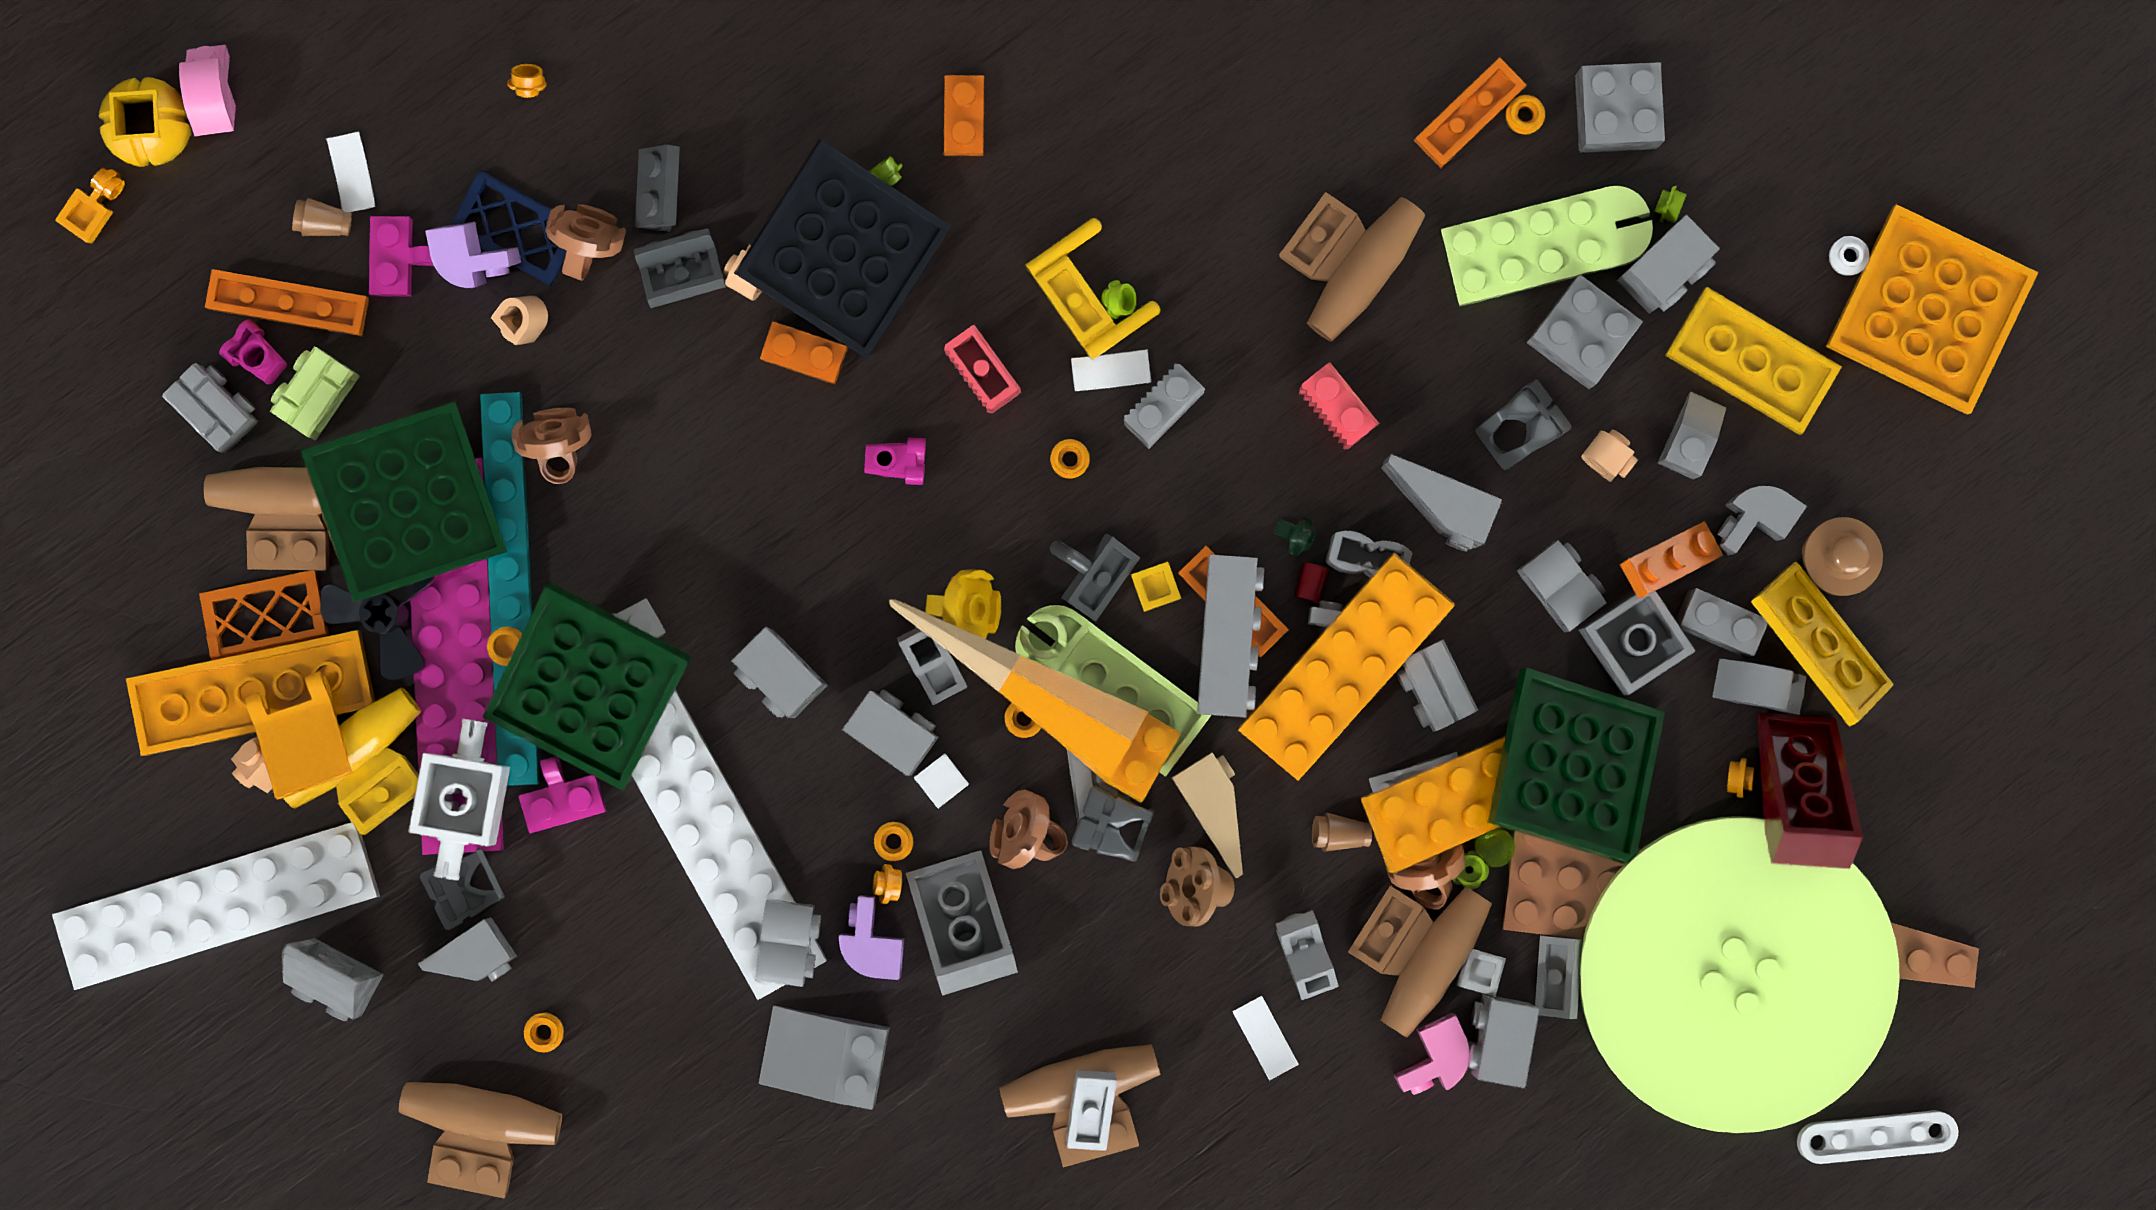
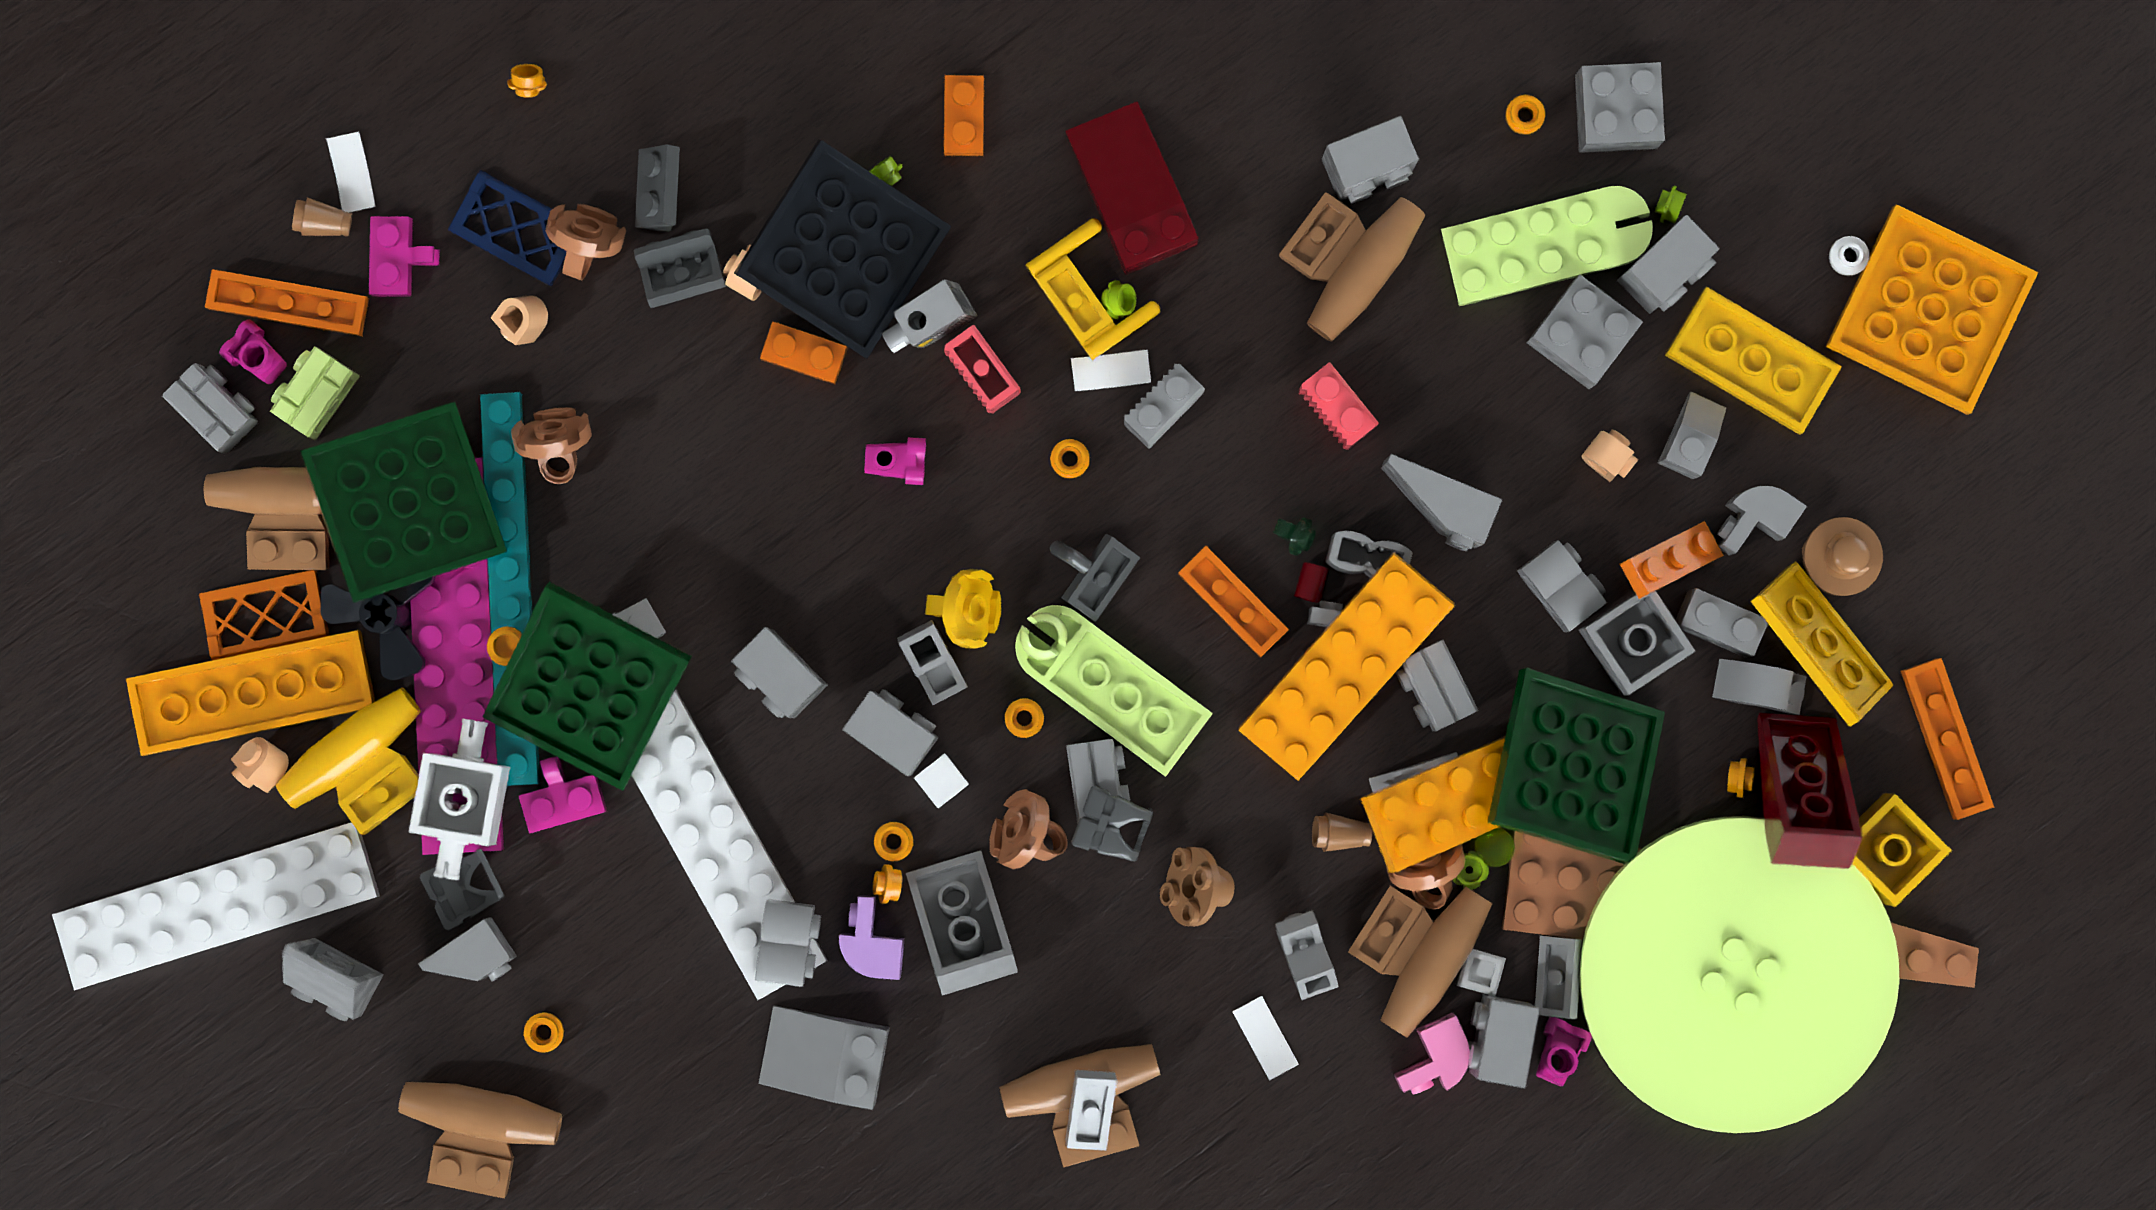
(84, 212): light orange plate -> none
(169, 122): yellow piece -> none
(206, 90): bright pink brick -> none
(300, 742): light orange flag -> none
(459, 258): lavender brick -> none
(944, 309): none -> light grey torso
(1101, 730): light orange plate -> none
(1132, 188): none -> dark red slope
(1156, 586): yellow plate -> none
(1212, 800): tan slope -> none
(1228, 636): light grey brick -> none
(1370, 160): none -> light grey brick
(1470, 112): orange plate -> none
(1542, 420): dark grey piece -> none
(1564, 1043): none -> dark pink plate
(1877, 1137): white plate -> none
(1896, 849): none -> yellow brick
(1947, 739): none -> orange plate

